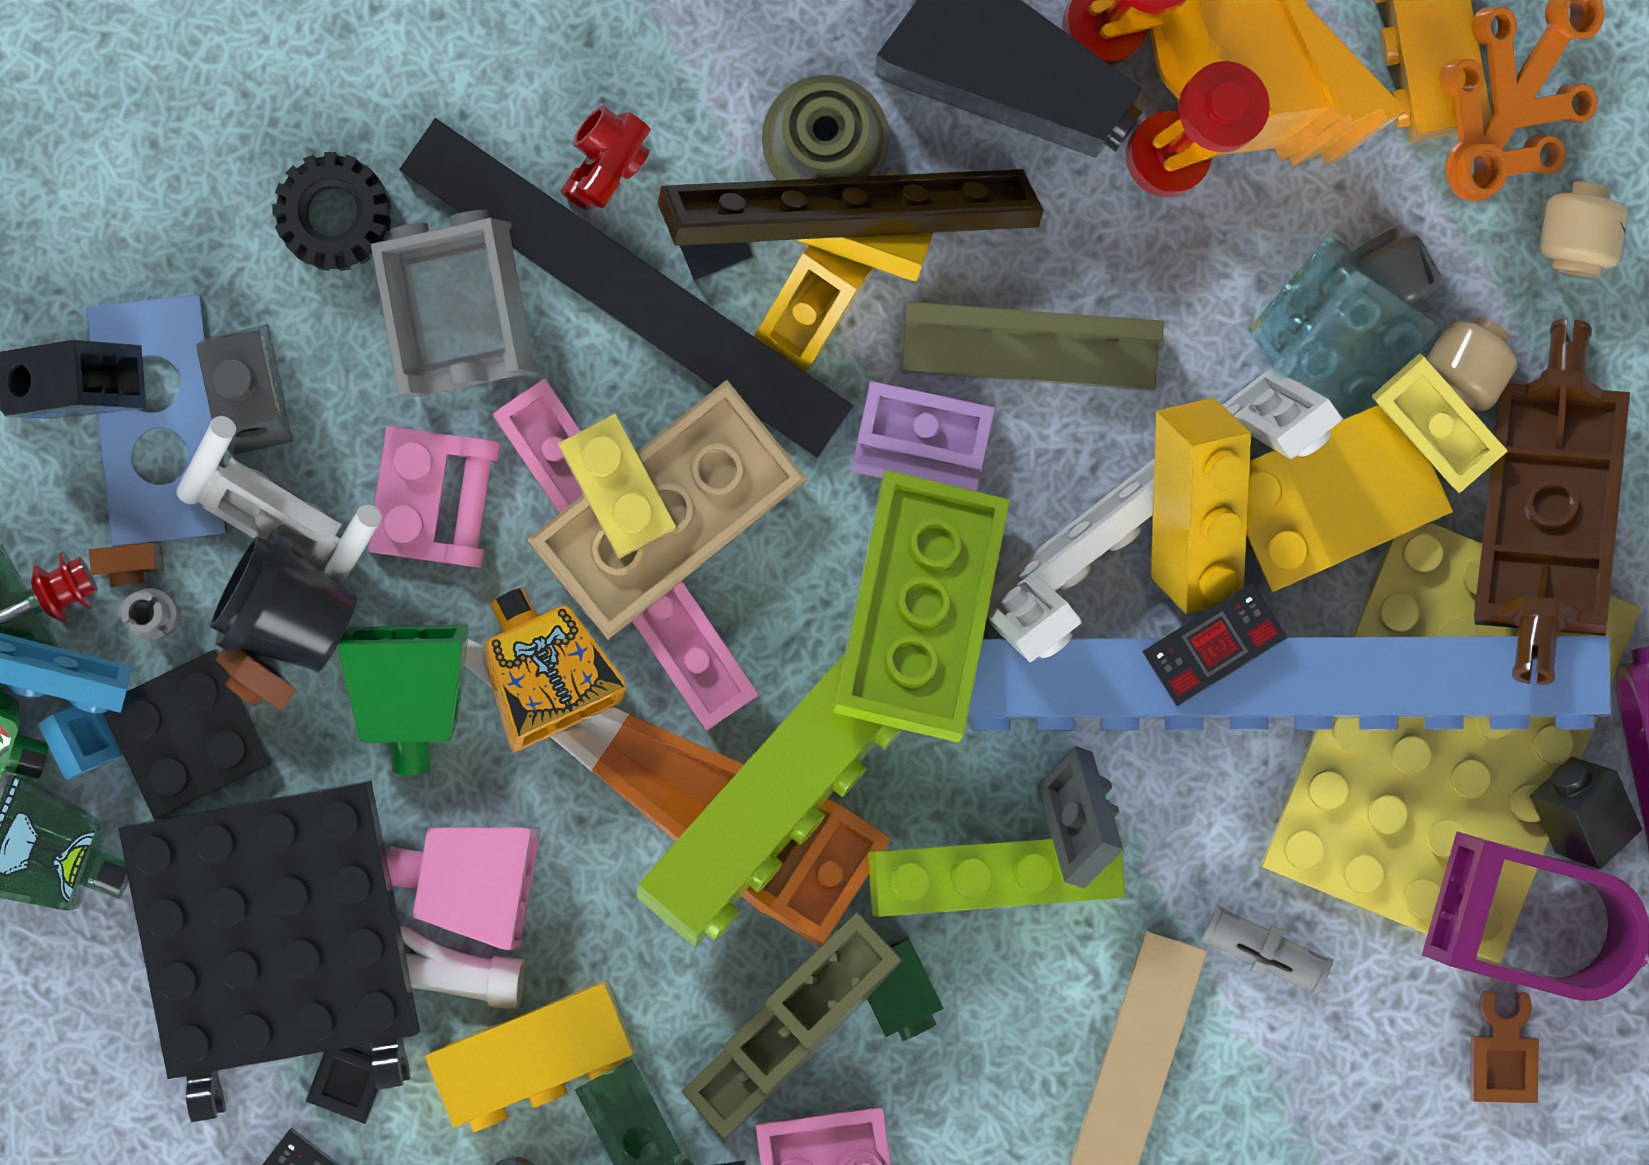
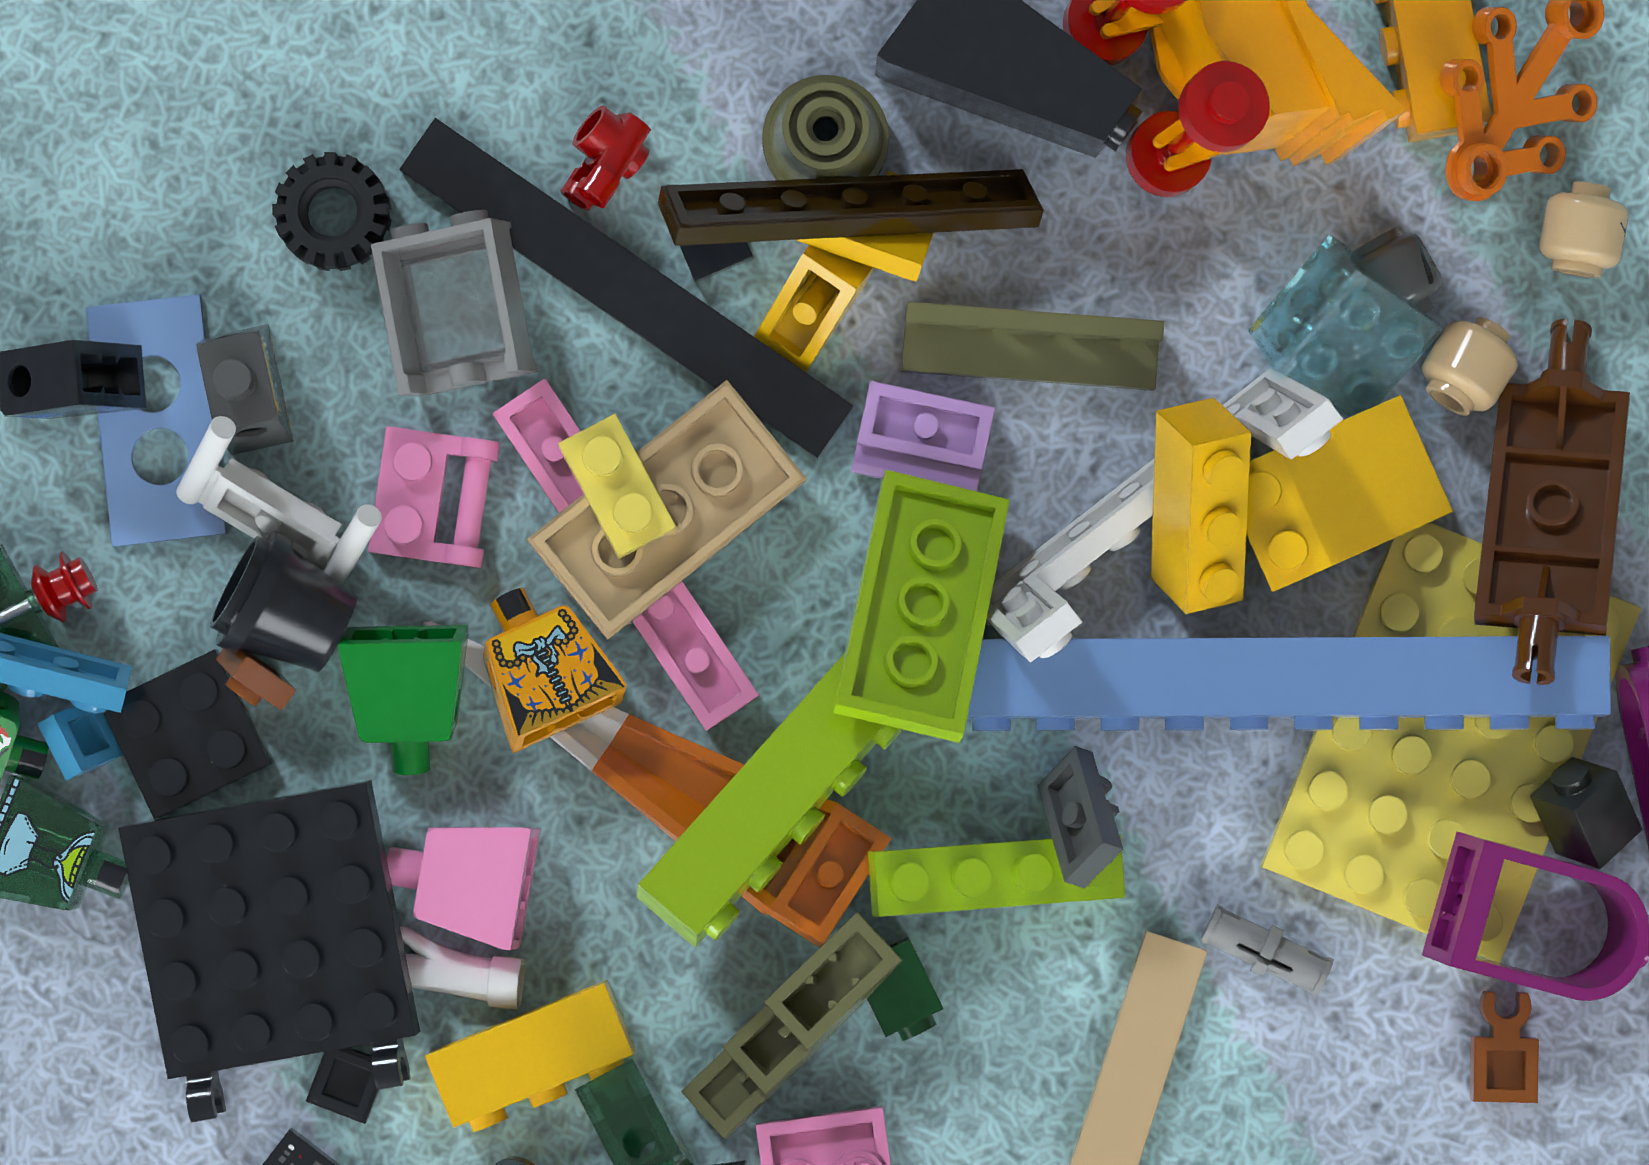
(126, 564): dark orange plate -> none
(137, 618): light grey pin -> none
(1215, 644): tile -> none
(1439, 423): light yellow plate -> none

